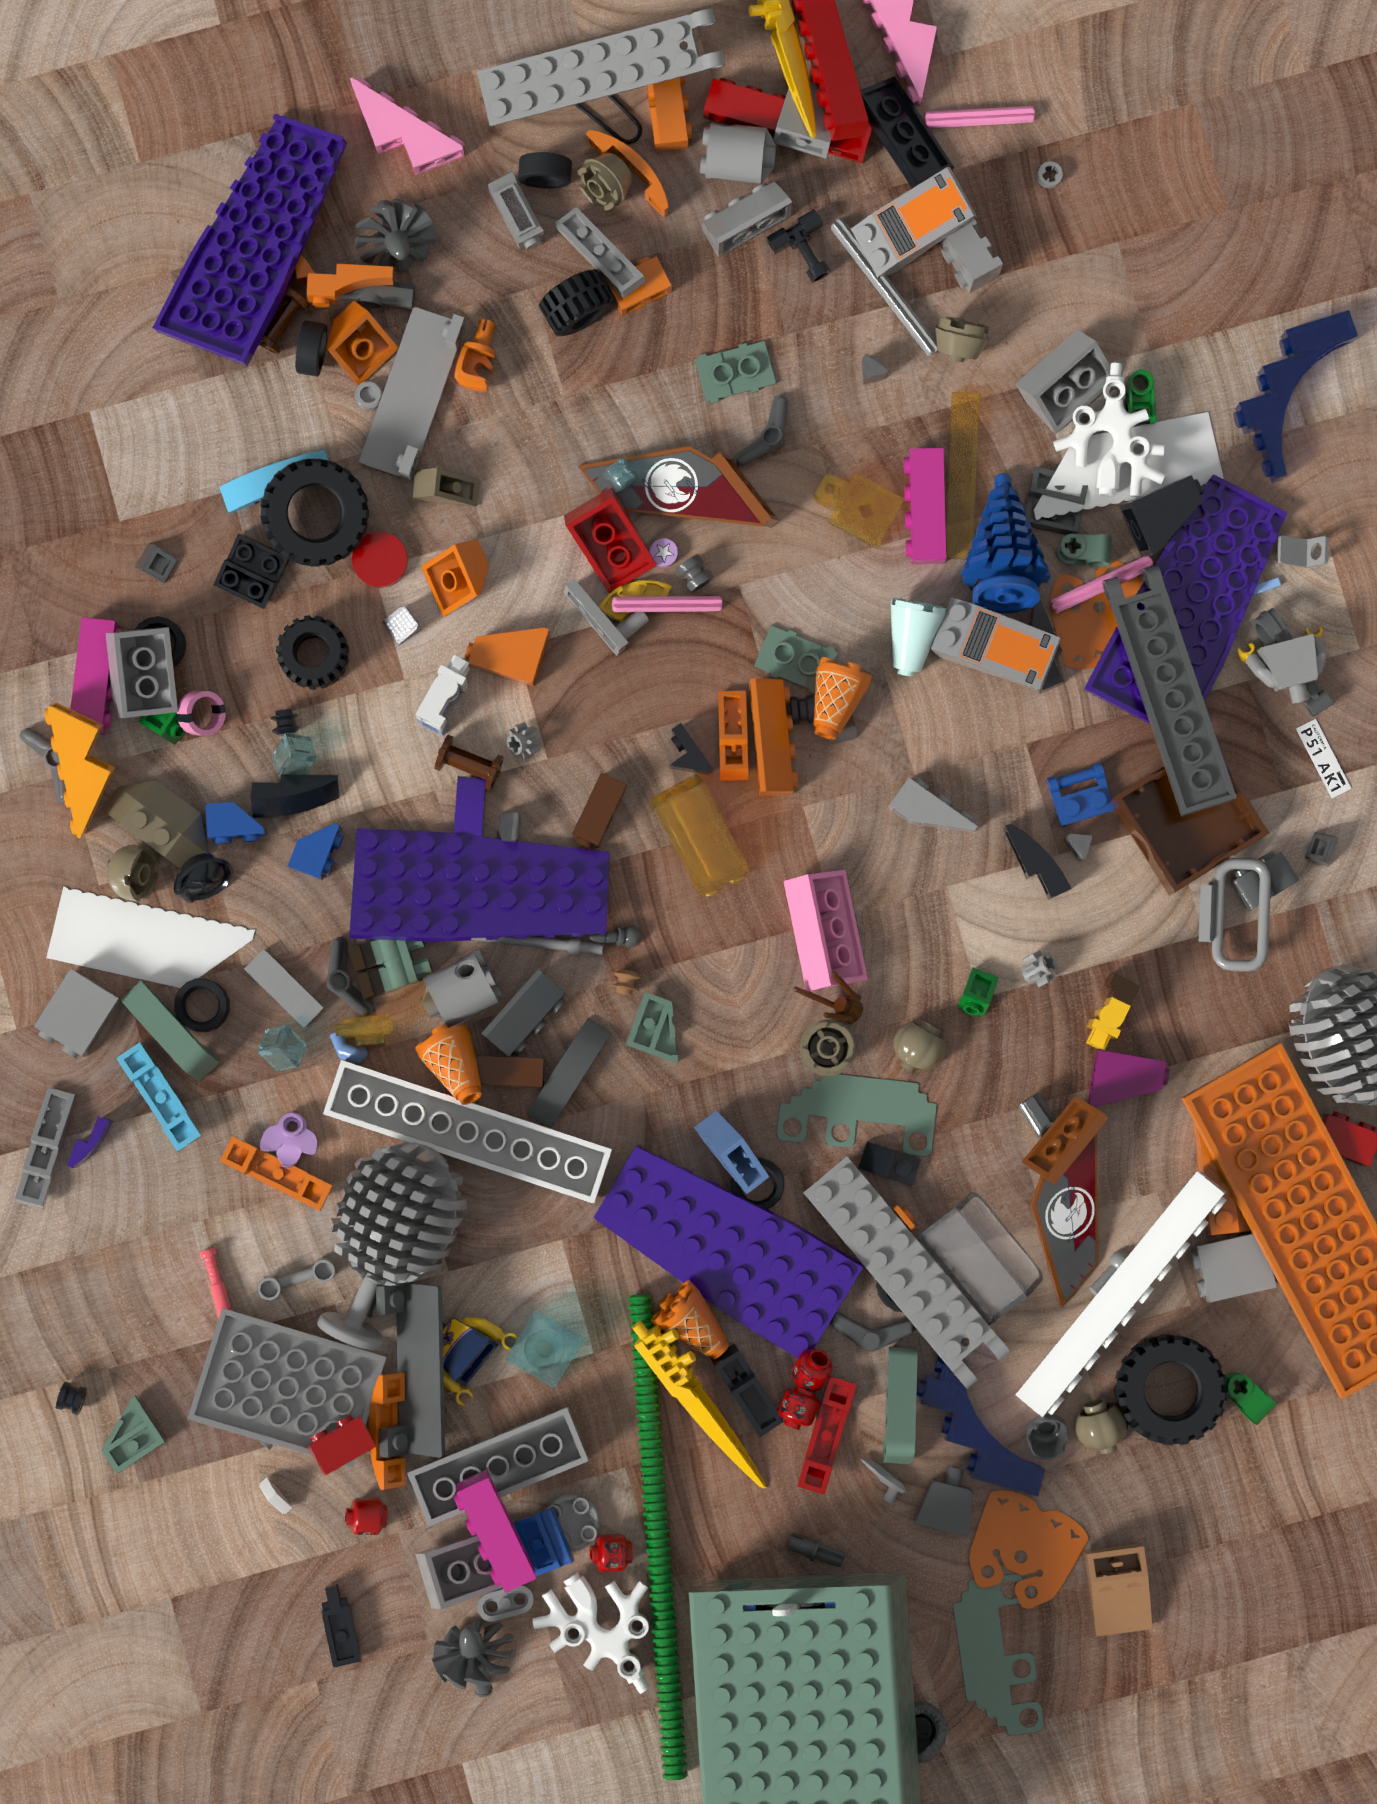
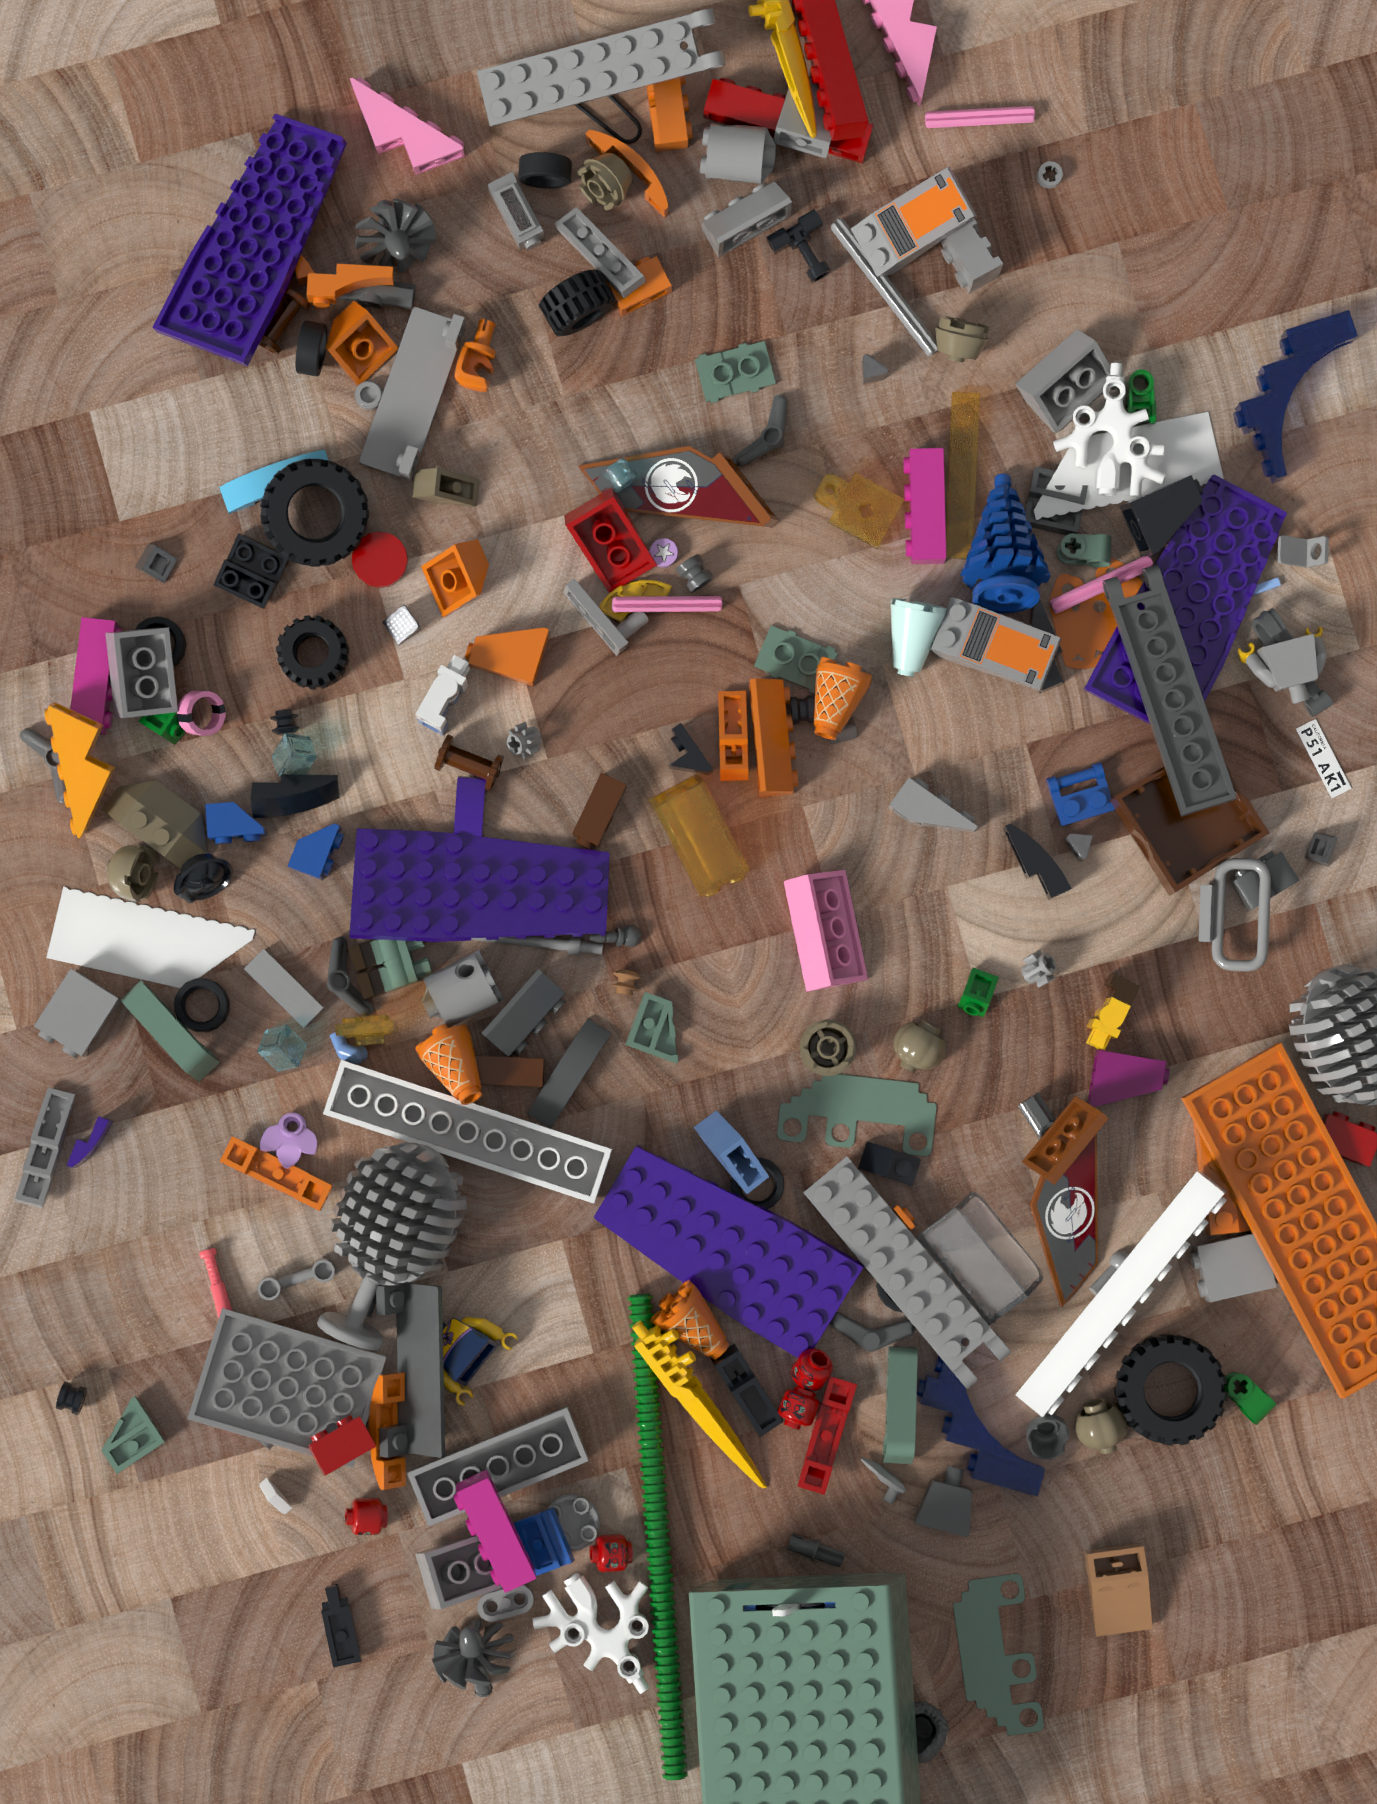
(159, 1096): medium azure slope -> none
(509, 826): flat silver slope -> none
(545, 1368): clear light blue piece -> none
(846, 1007): reddish brown plant -> none
(903, 131): black tile -> none
(1027, 1530): orange piece -> none

